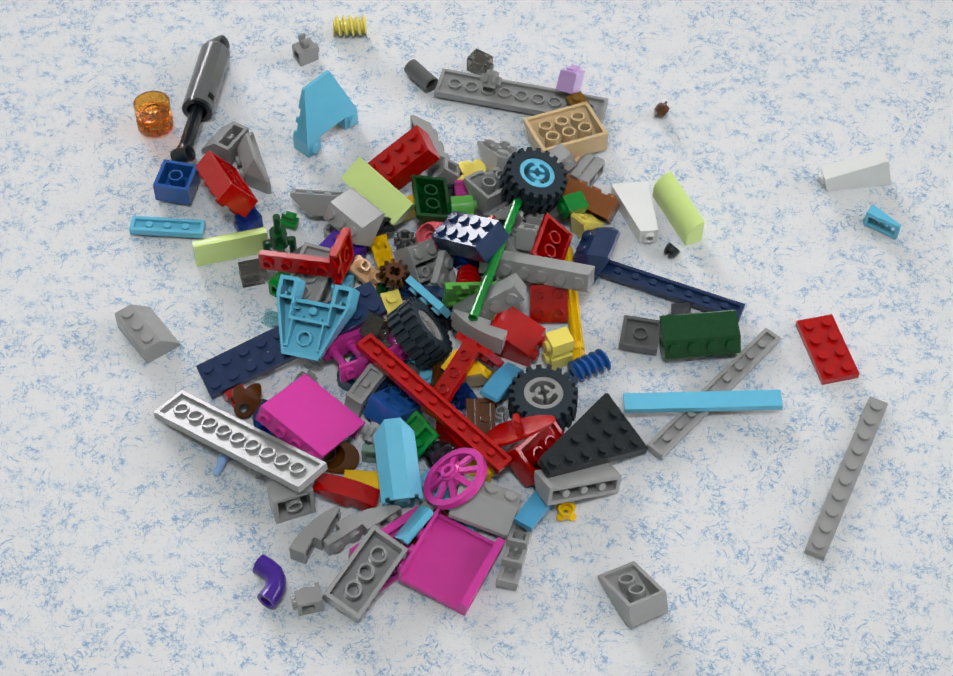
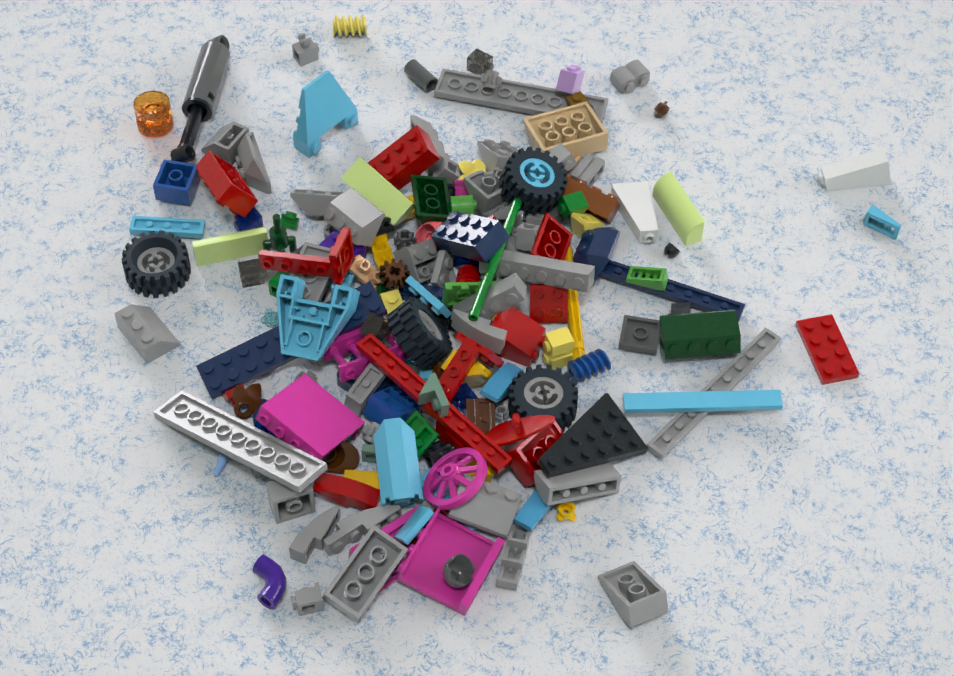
(155, 251): none -> black wheel
(434, 393): none -> sand green slope
(458, 571): none -> dark grey hair
(630, 76): none -> light grey brick
(655, 283): none -> bright green slope
(845, 479): light grey plate -> none

